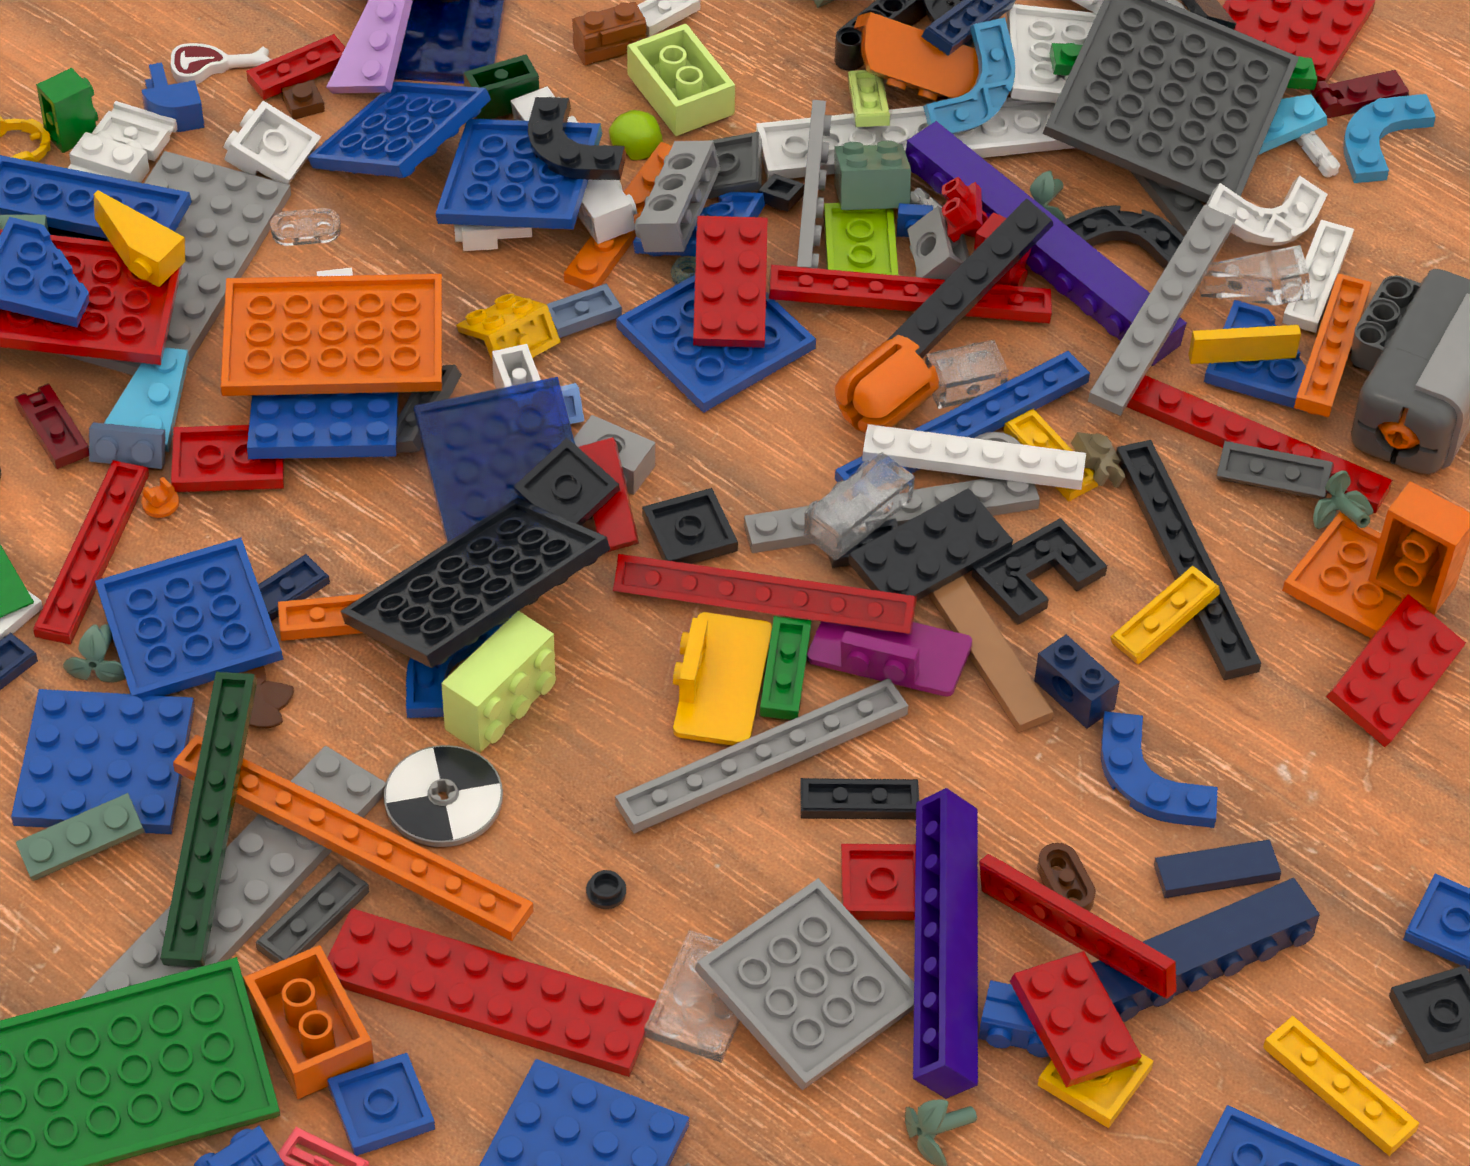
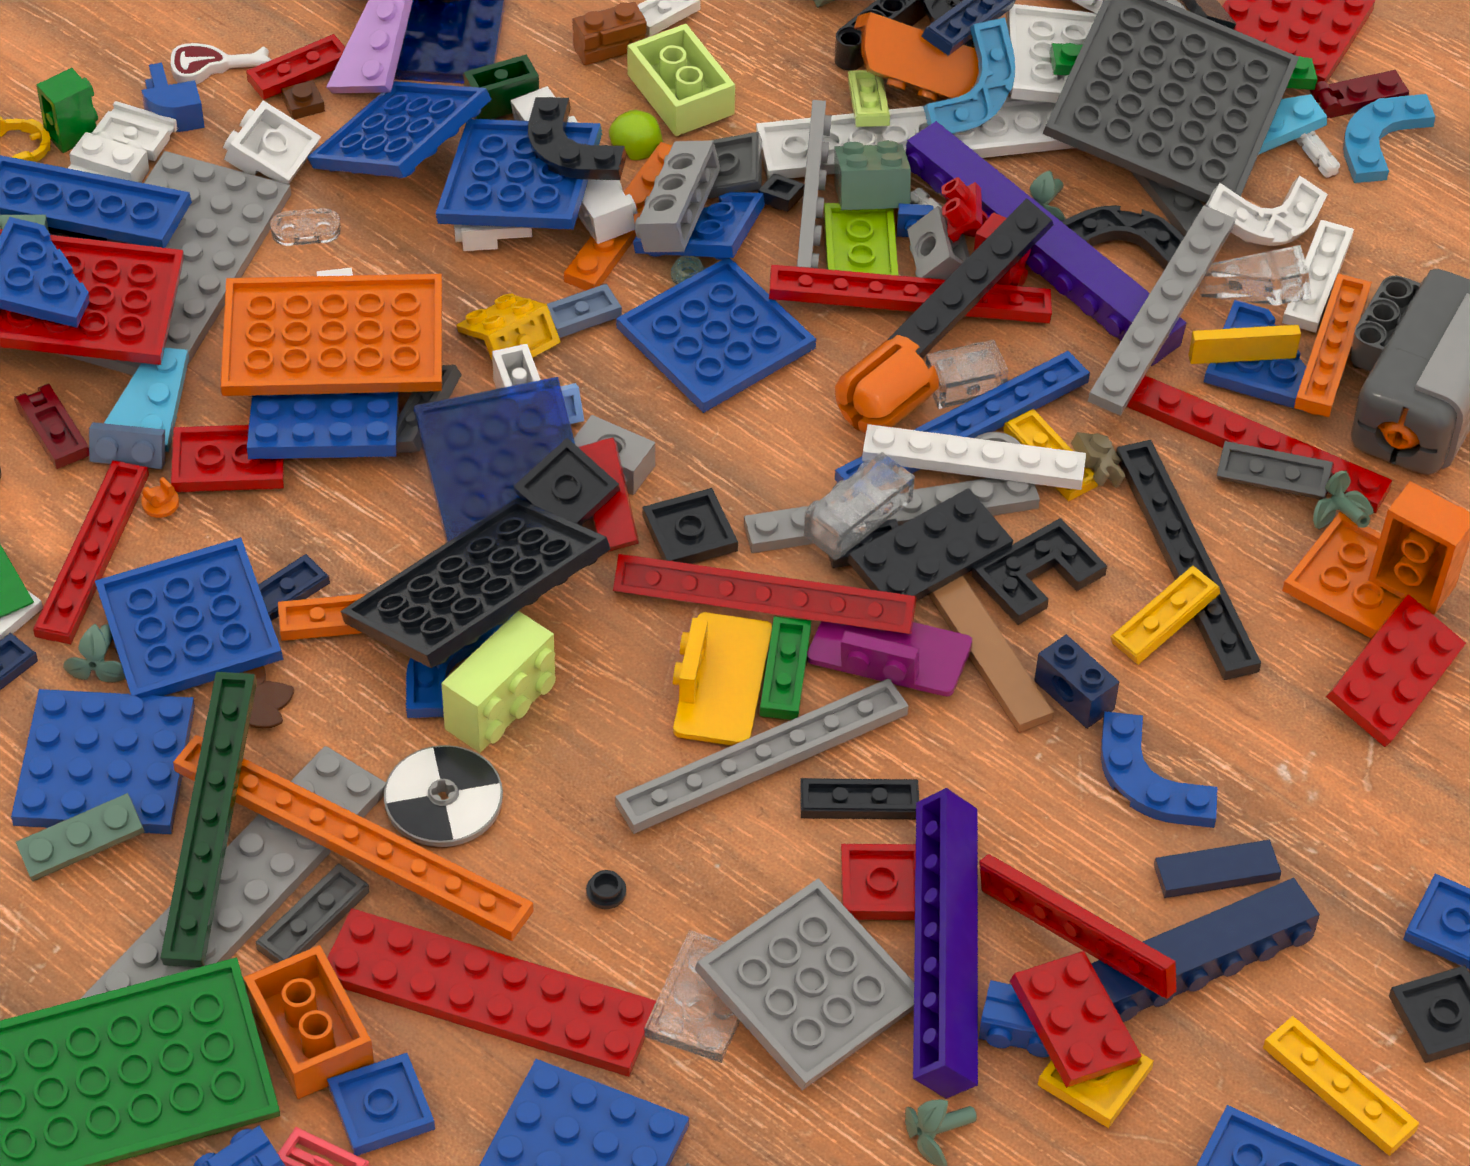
(142, 243): yellow slope -> none
(730, 281): red plate -> none
(1071, 880): reddish brown plate -> none

